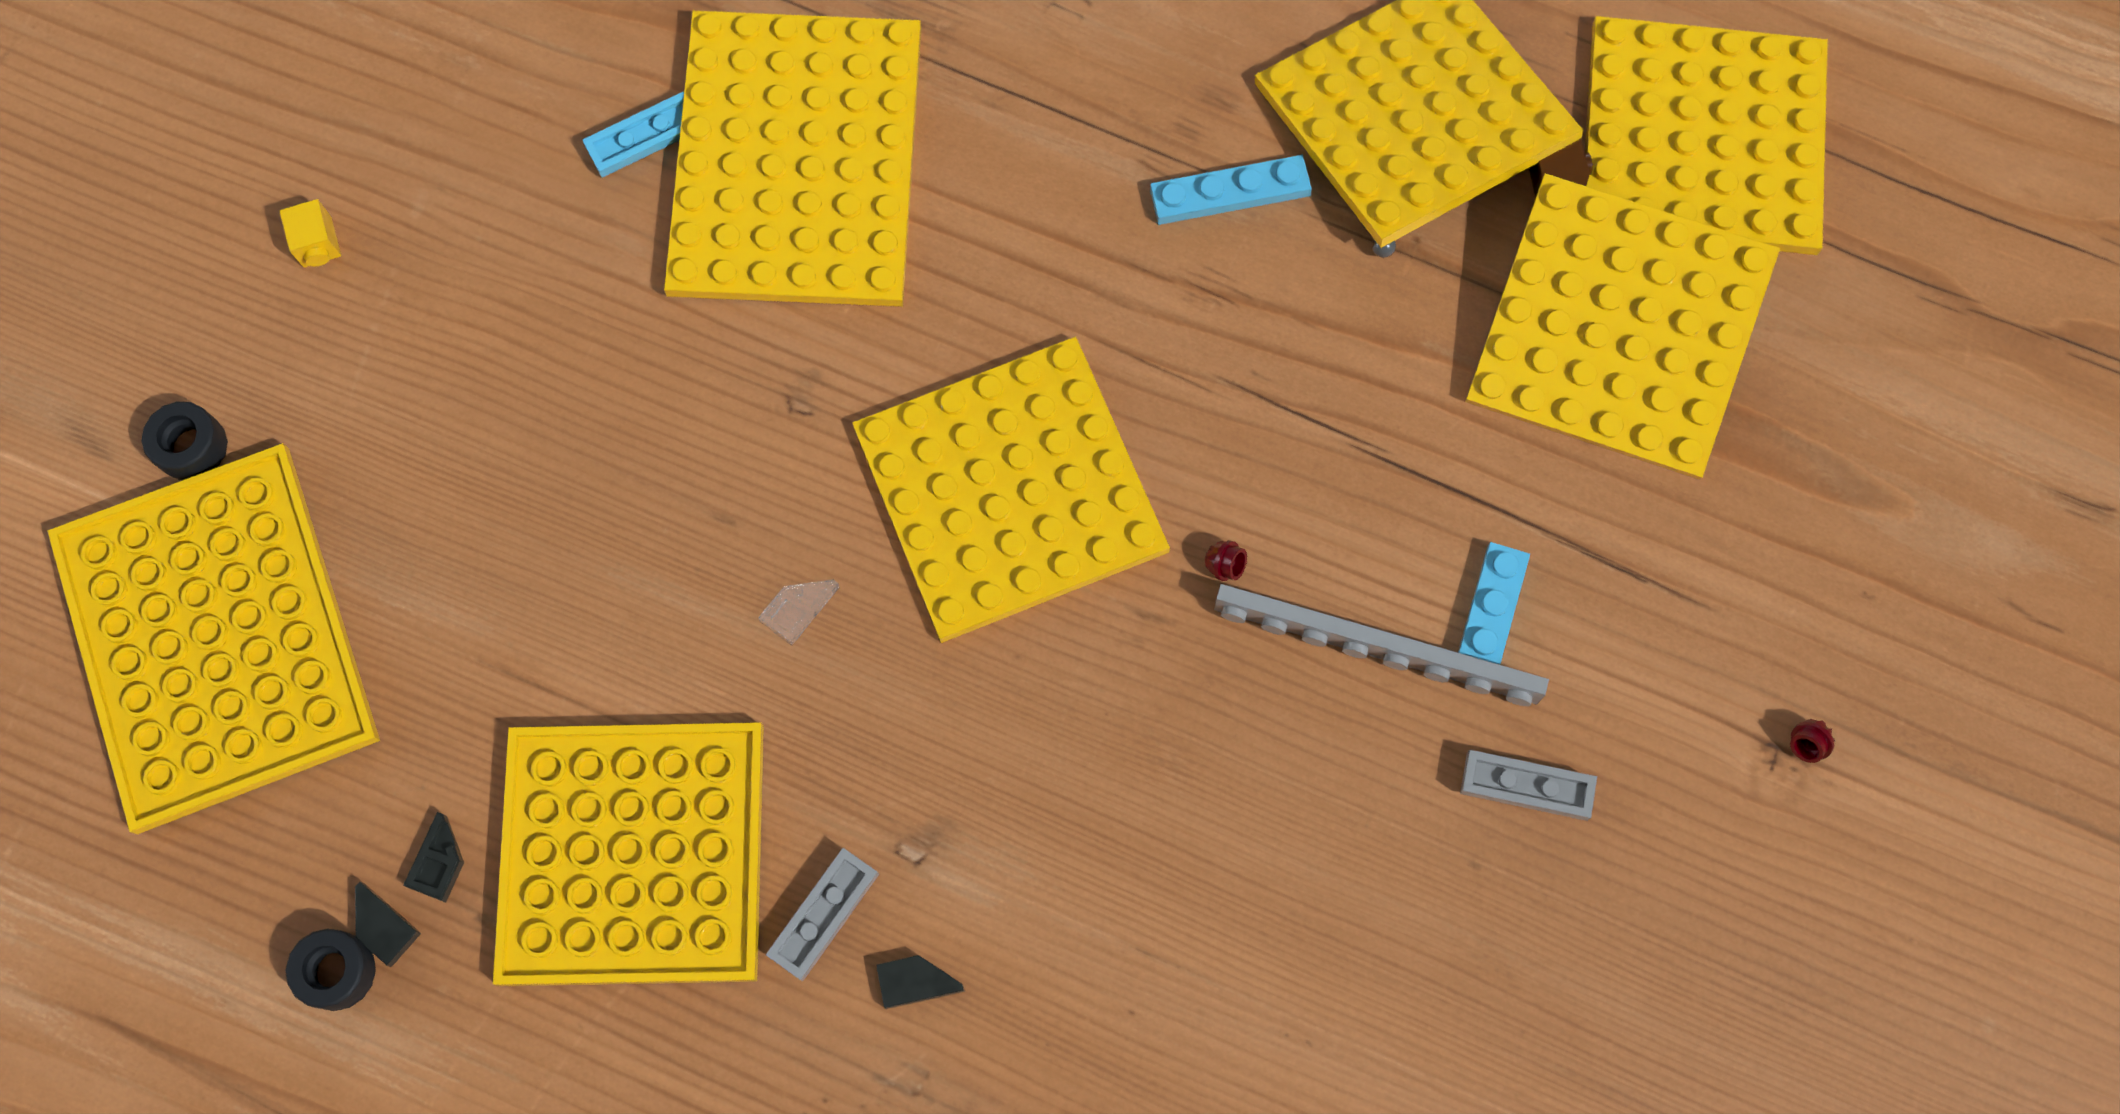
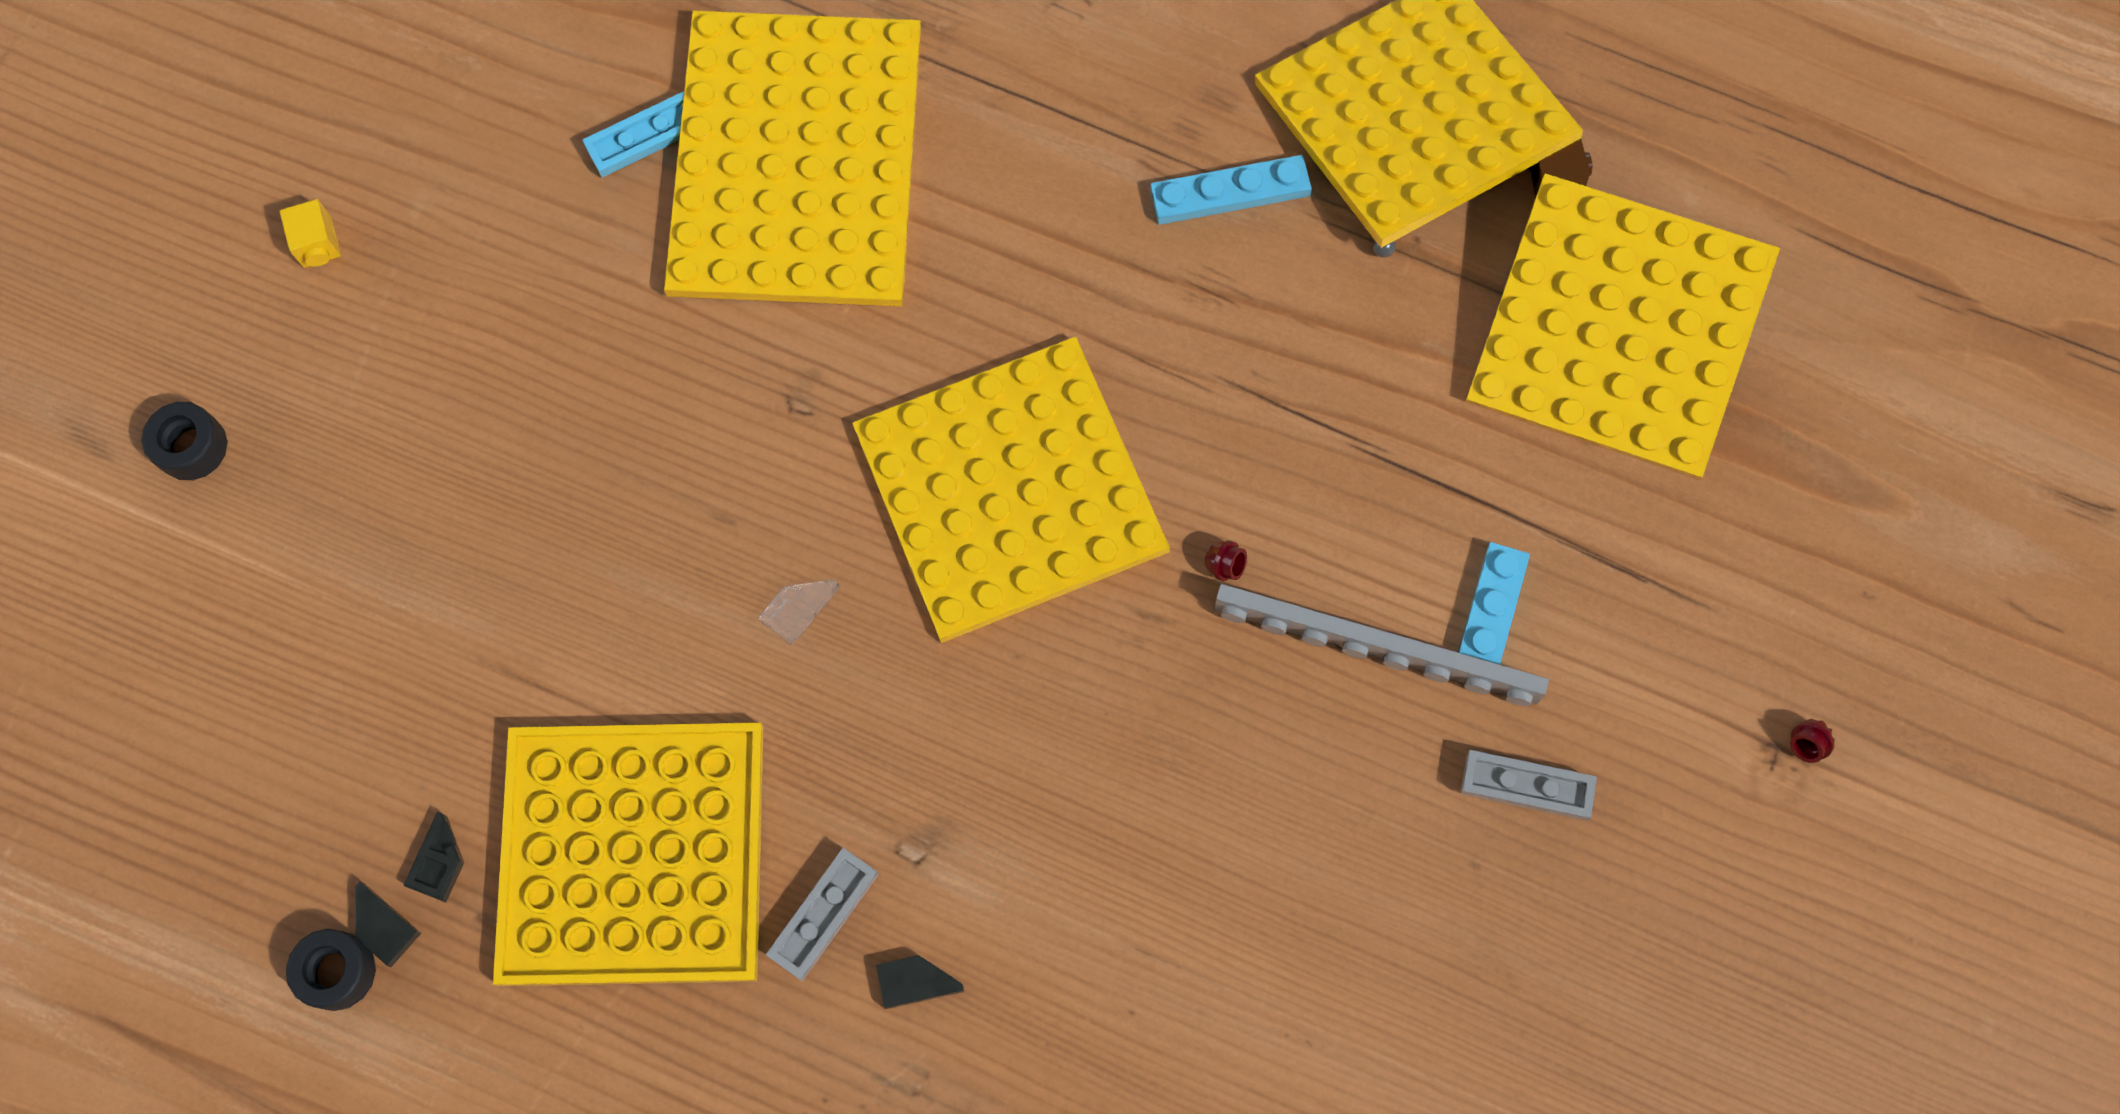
(211, 638): yellow plate -> none
(1712, 126): yellow plate -> none

